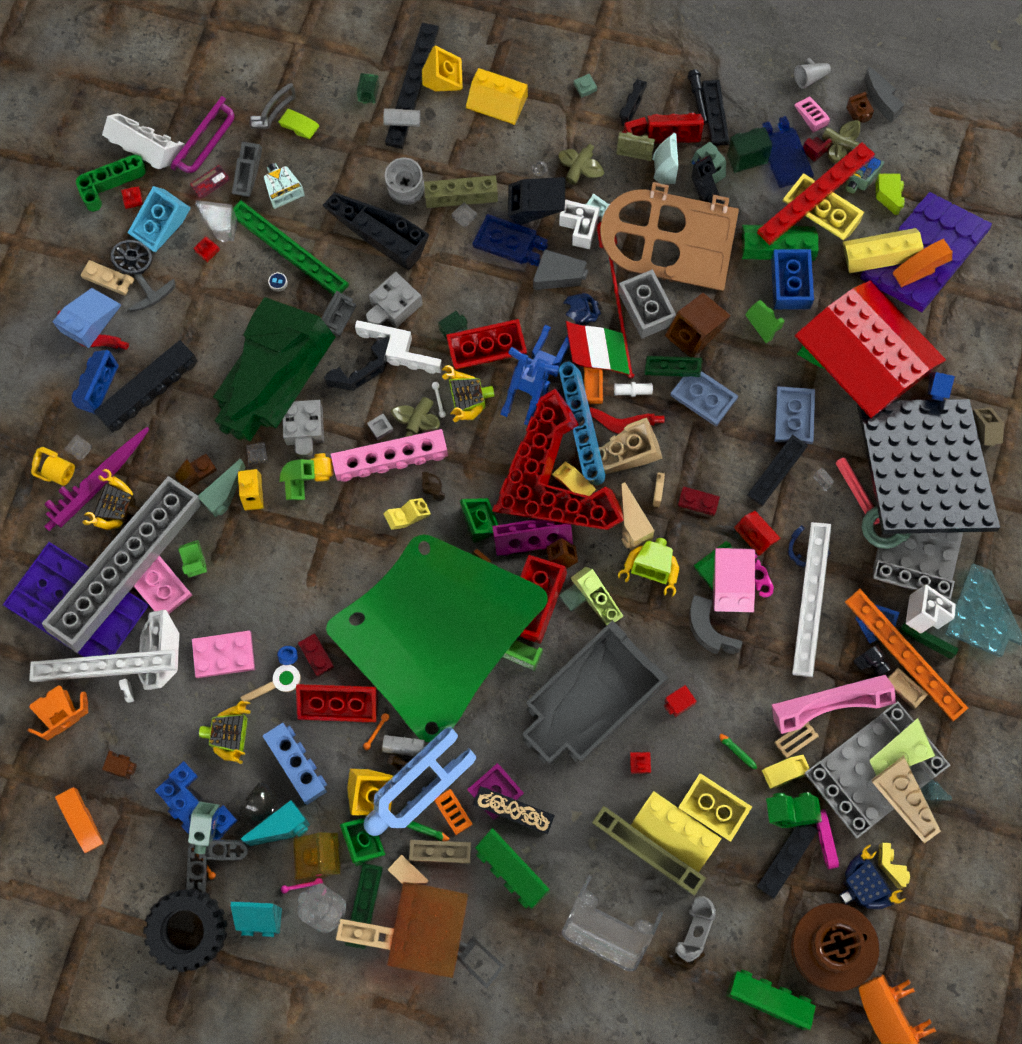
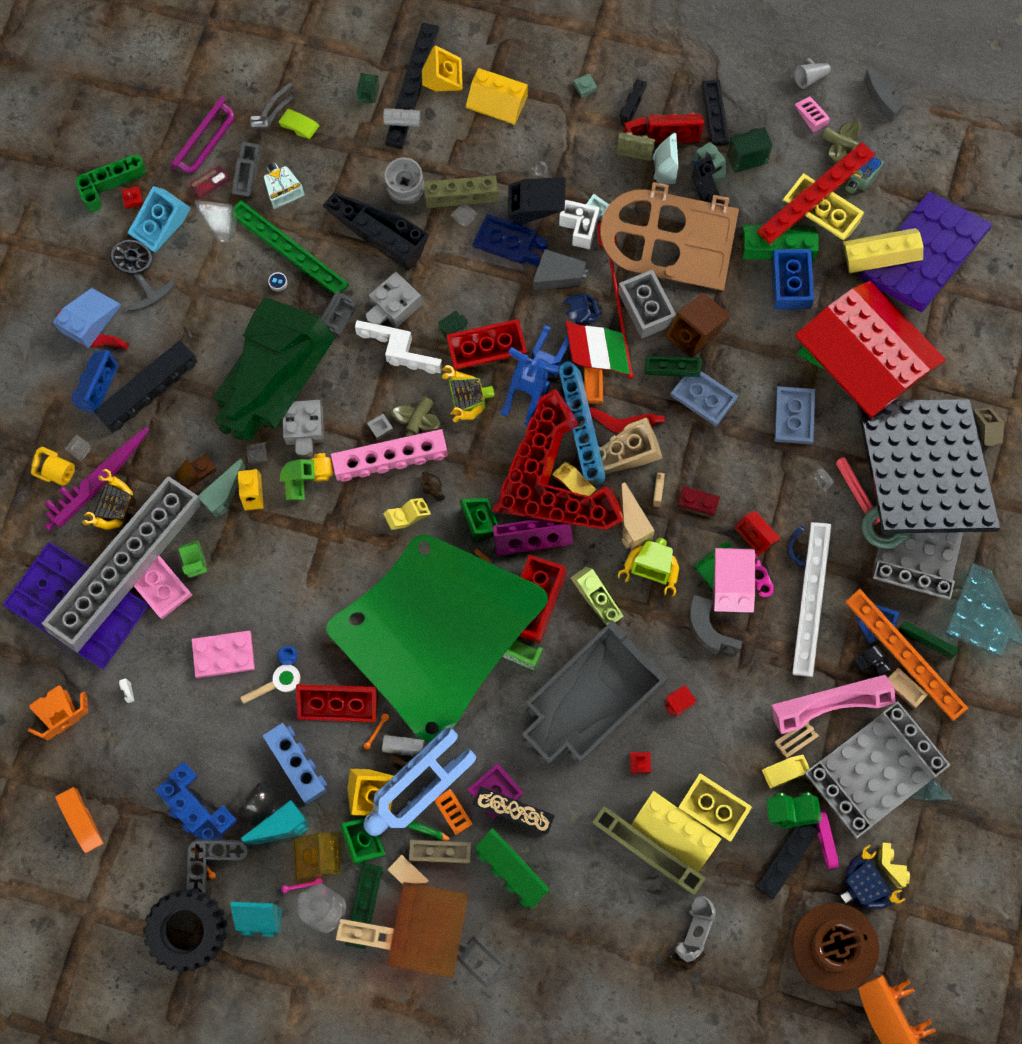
(104, 665): white tile -> none
(107, 277): tan plate -> none
(119, 765): reddish brown brick -> none
(141, 141): white wedge -> none
(158, 635): white wedge -> none
(203, 826): sand green torso -> none
(206, 249): red tile -> none
(228, 732): torso -> none
(316, 655): dark red plate -> none
(337, 378): black slope -> none
(435, 385): white hinge -> none
(562, 553): reddish brown brick -> none
(572, 598): sand green plate -> none
(580, 164): olive plant -> none
(607, 935): clear windscreen -> none
(633, 389): white pin -> none
(694, 77): black pin -> none
(738, 751): green piece -> none
(764, 320): bright green slope -> none
(771, 1000): green slope -> none
(777, 470): black tile -> none
(787, 154): clear blue tile -> none
(816, 148): dark red panel -> none
(860, 107): reddish brown brick -> none
(888, 192): lime slope -> none
(906, 797): tan wing -> none
(910, 743): yellowish green wing -> none
(923, 263): orange slope -> none
(929, 609): white brick -> none
(940, 385): blue slope -> none

